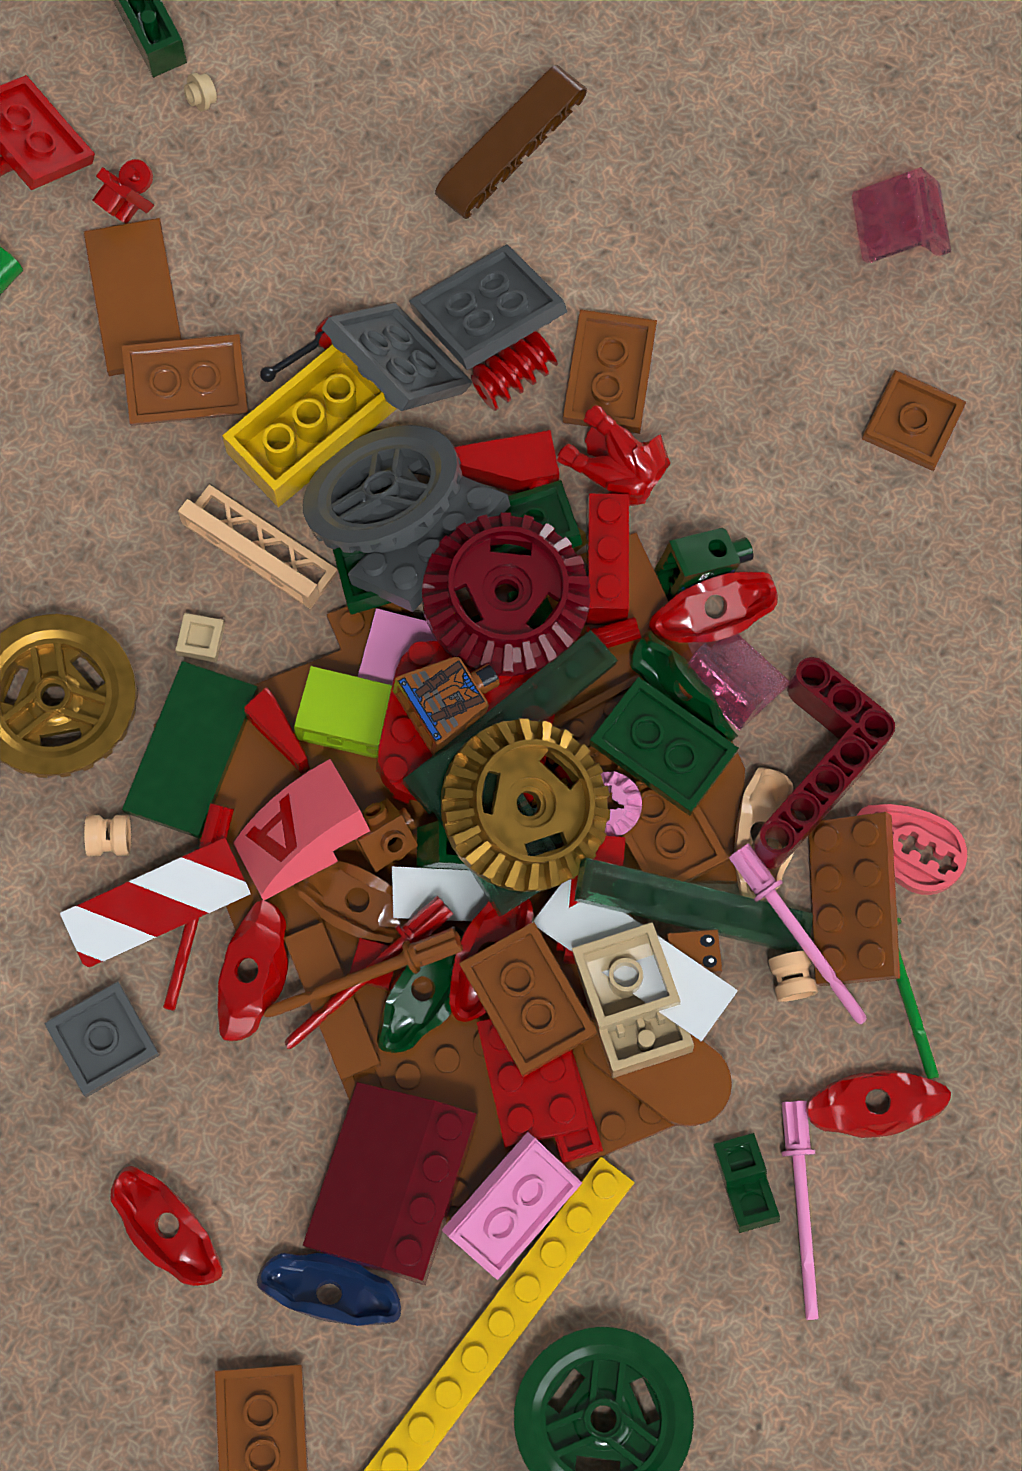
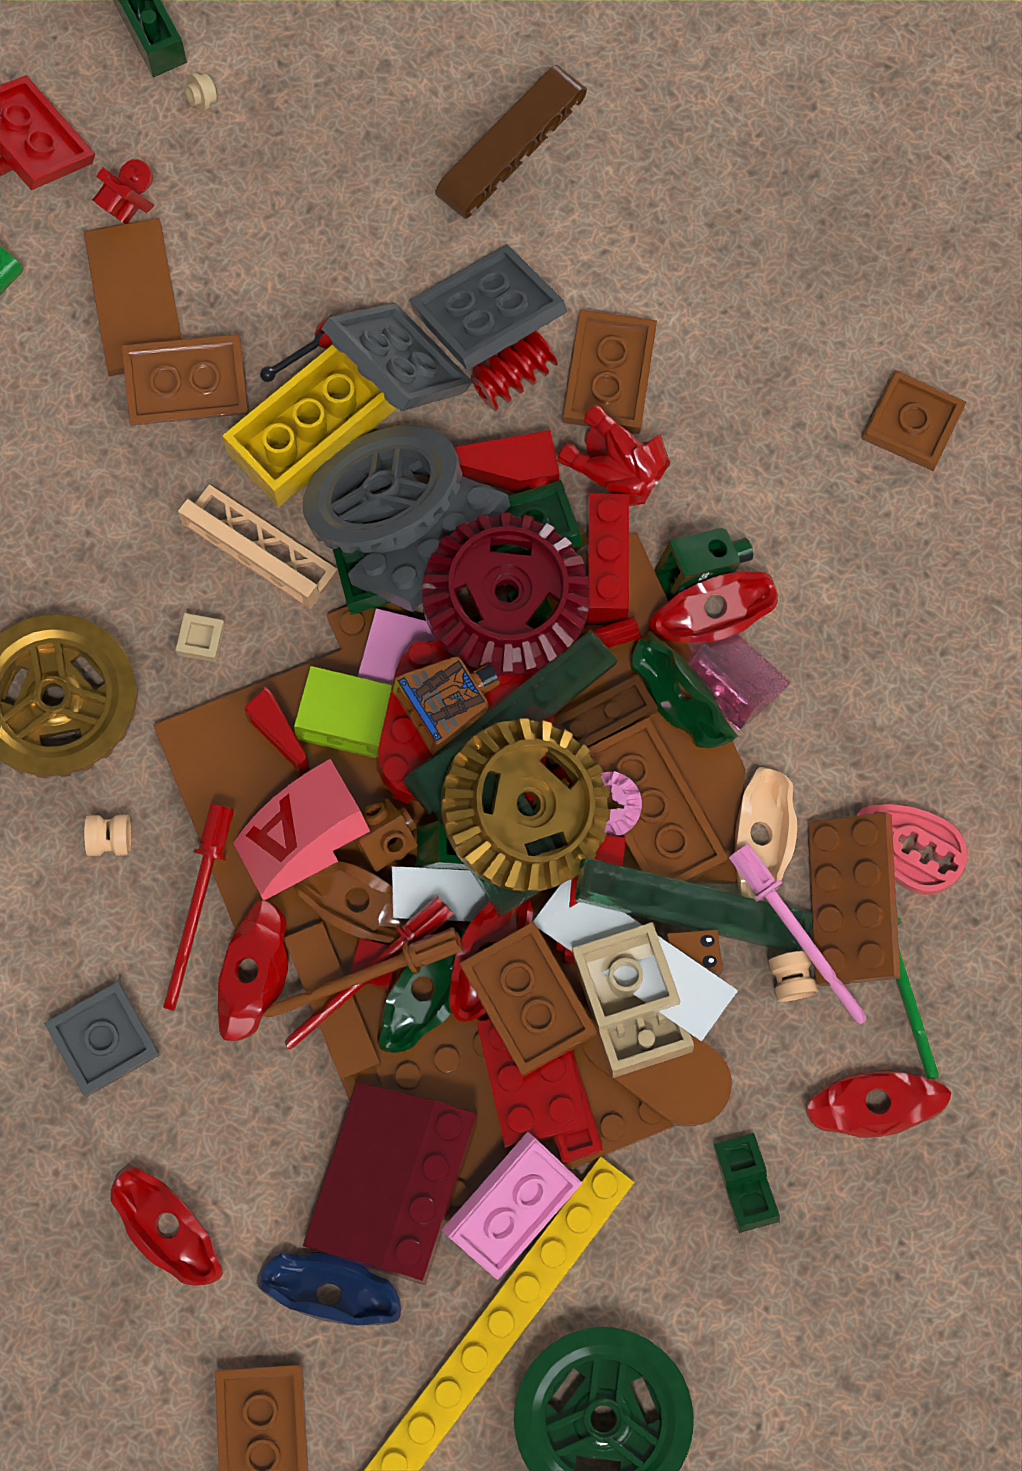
(155, 903): sticker -> none
(190, 749): dark green tile -> none
(664, 746): dark green plate -> none
(798, 1145): bright pink piece -> none
(831, 770): dark red beam -> none
(901, 216): clear pink bracket -> none

